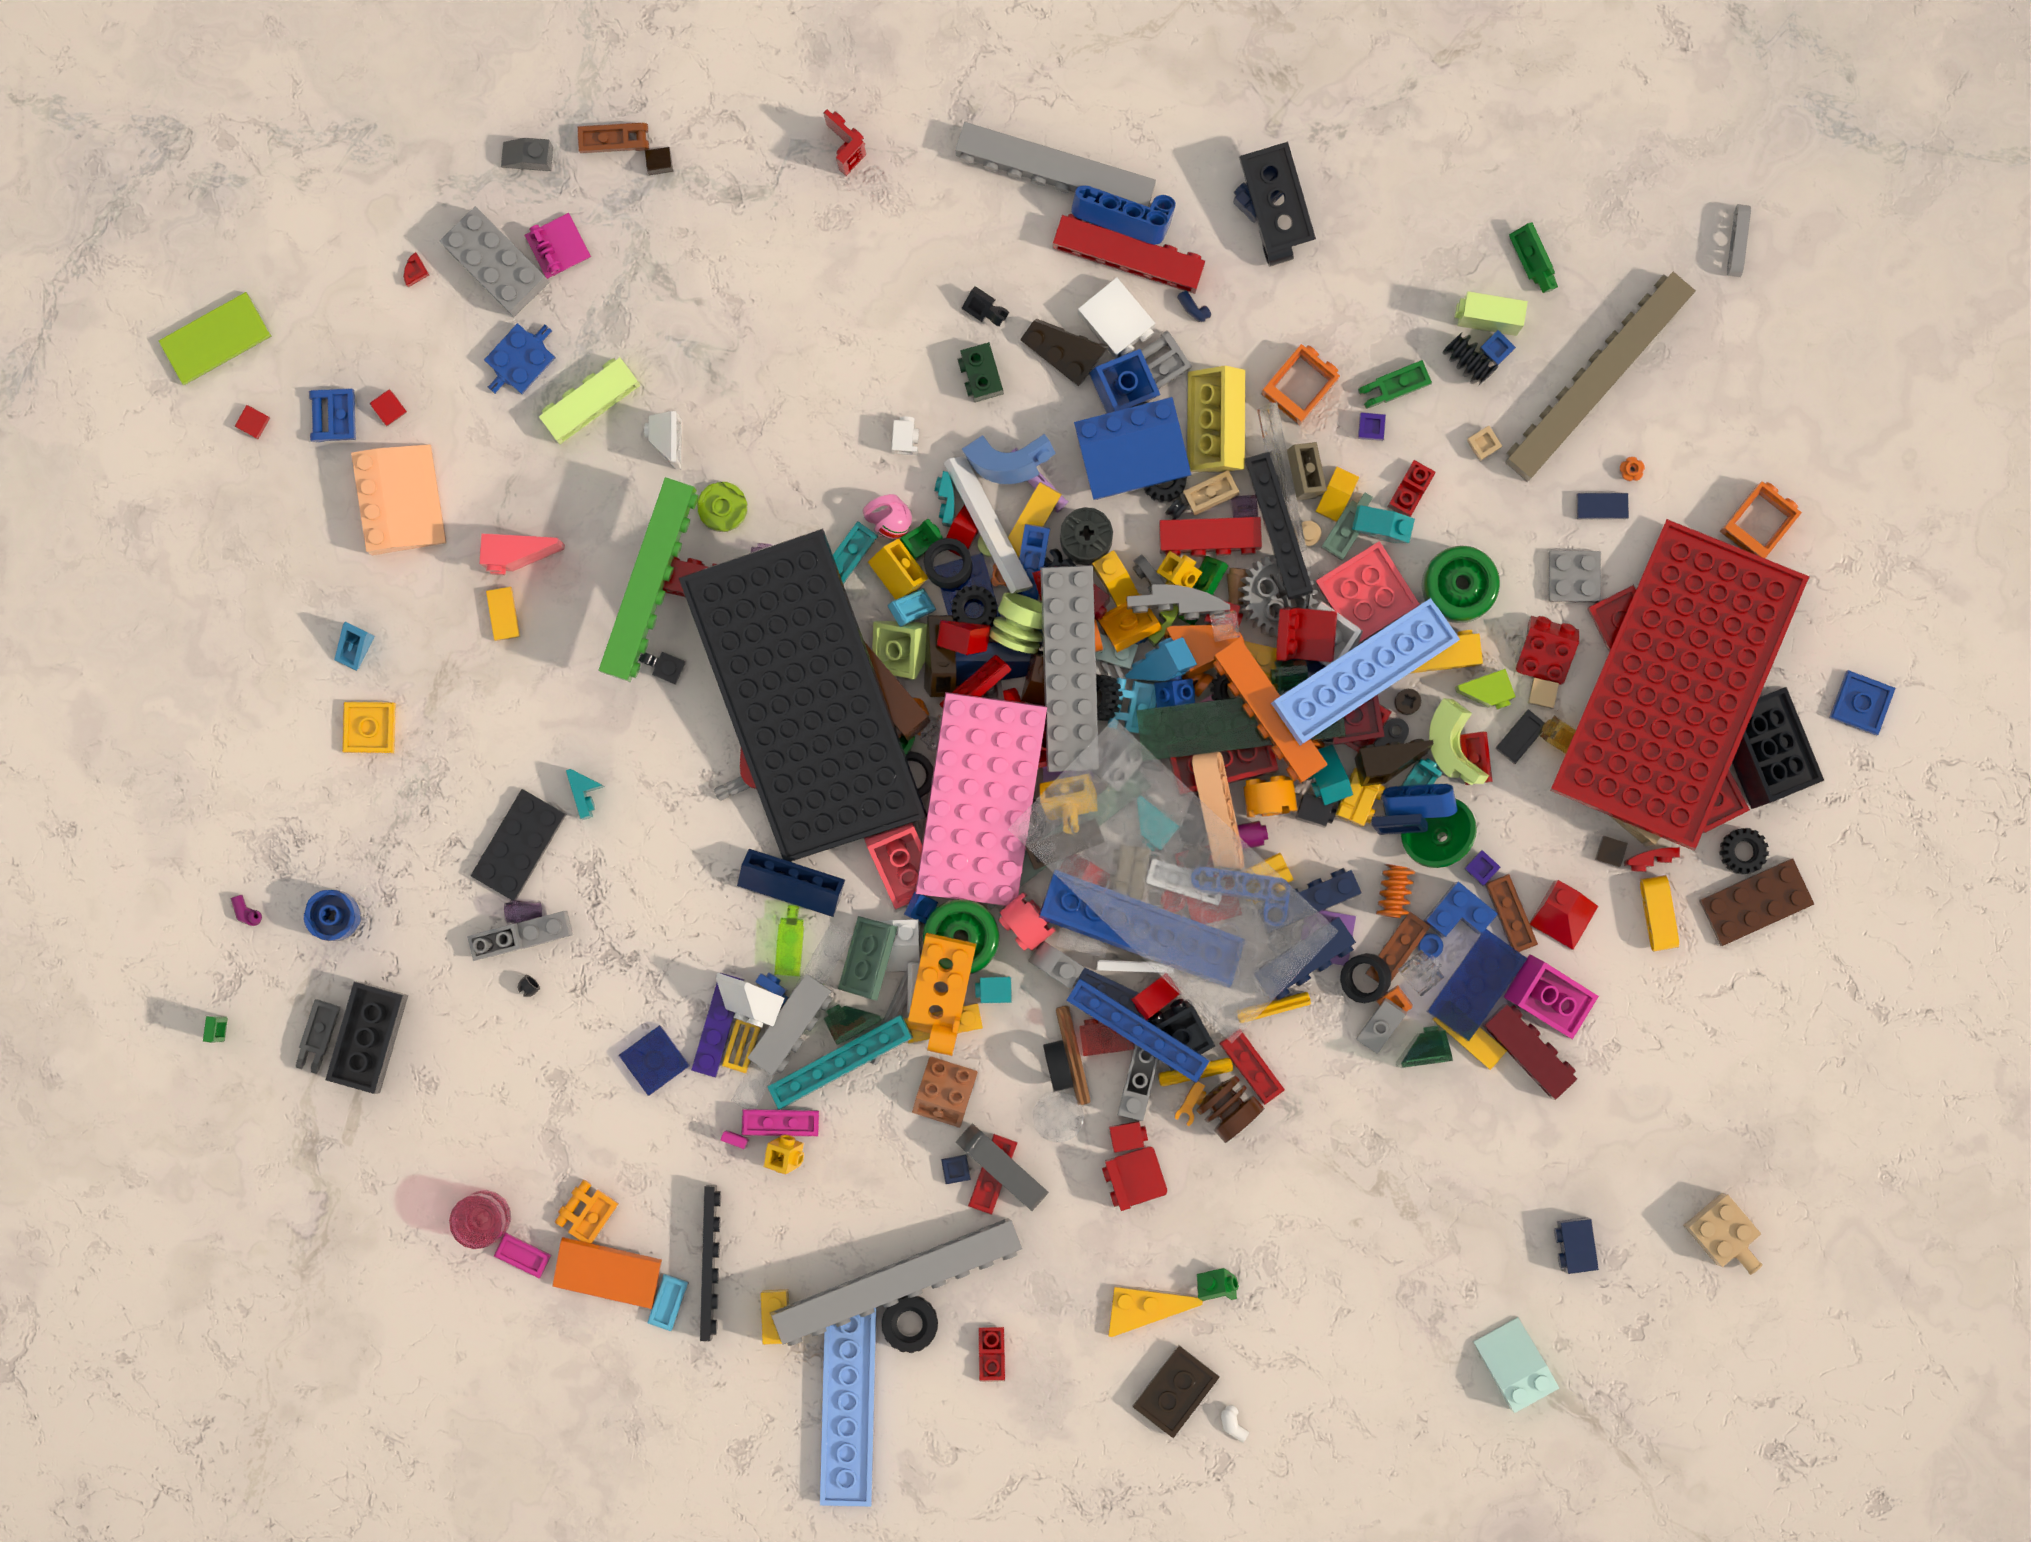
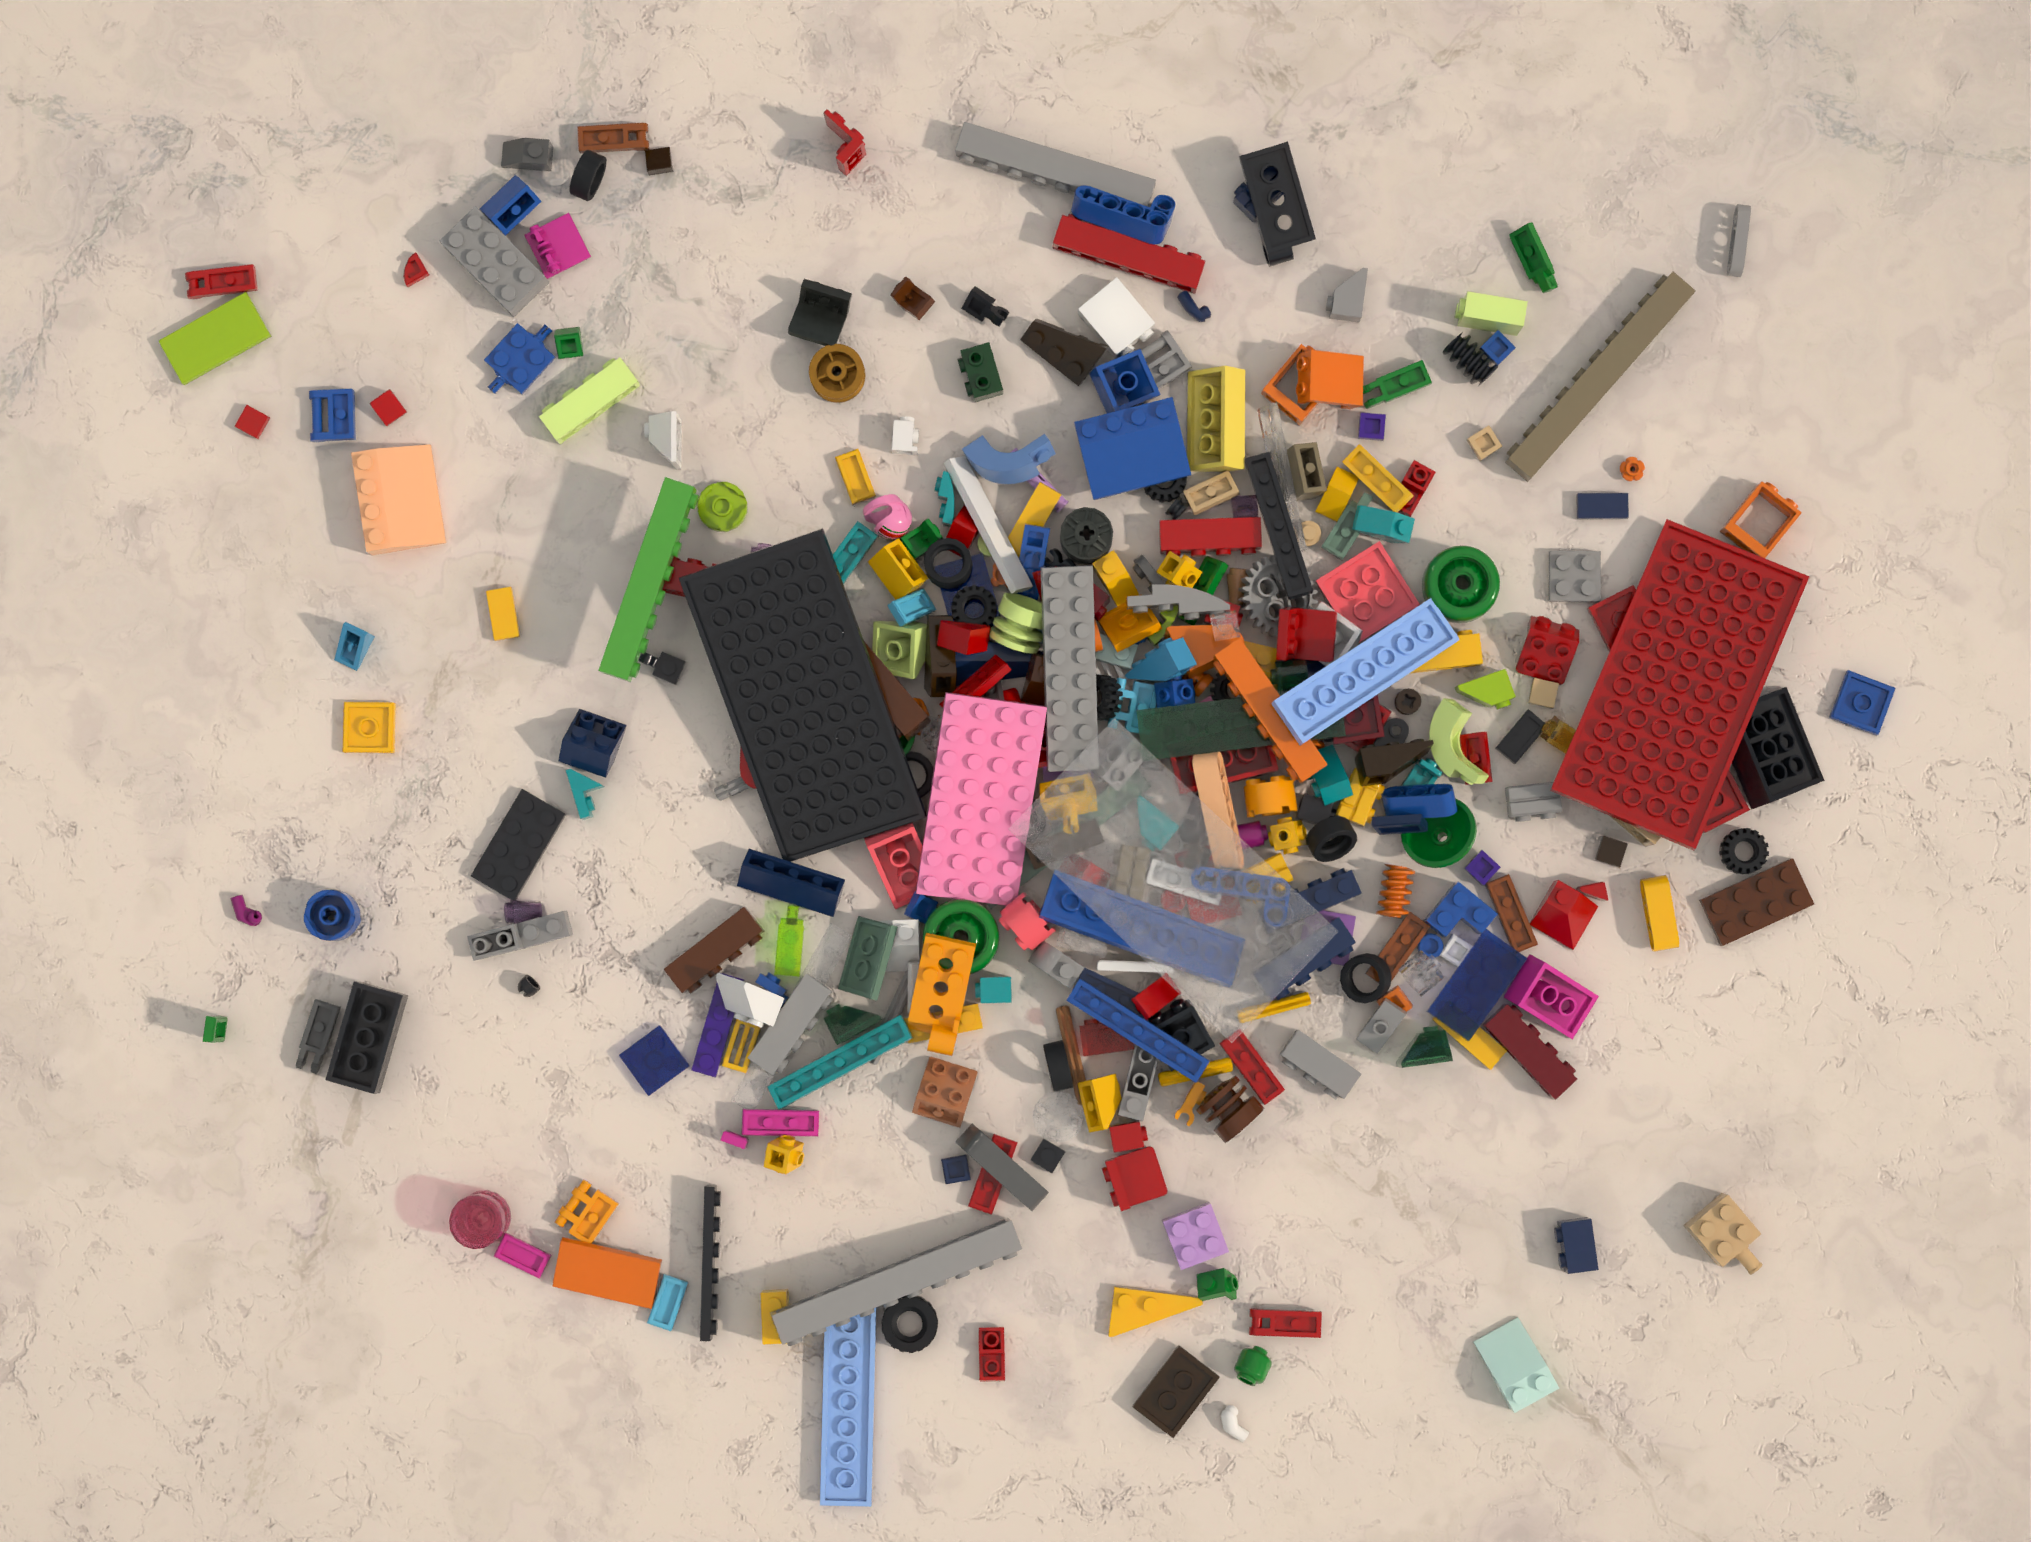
(221, 281): none -> red plate
(510, 205): none -> blue brick
(513, 552): coral slope -> none
(568, 342): none -> green slope
(587, 175): none -> black tyre
(591, 743): none -> dark blue slope
(713, 950): none -> reddish brown brick
(820, 313): none -> pearl dark grey bracket
(840, 387): none -> pearl gold wheel
(855, 476): none -> yellow tile
(912, 298): none -> reddish brown bracket
(1047, 1155): none -> black plate
(1099, 1101): none -> yellow slope
(1195, 1235): none -> lavender brick
(1253, 1365): none -> green head
(1286, 1323): none -> red plate
(1296, 835): none -> yellow brick
(1319, 1065): none -> light grey brick
(1328, 829): none -> black tyre
(1330, 378): none -> orange panel
(1348, 298): none -> light grey slope
(1377, 478): none -> yellow plate
(1455, 950): none -> white tile
(1532, 800): none -> light grey brick
(1594, 890): none -> red slope
(1646, 859): red slope -> none

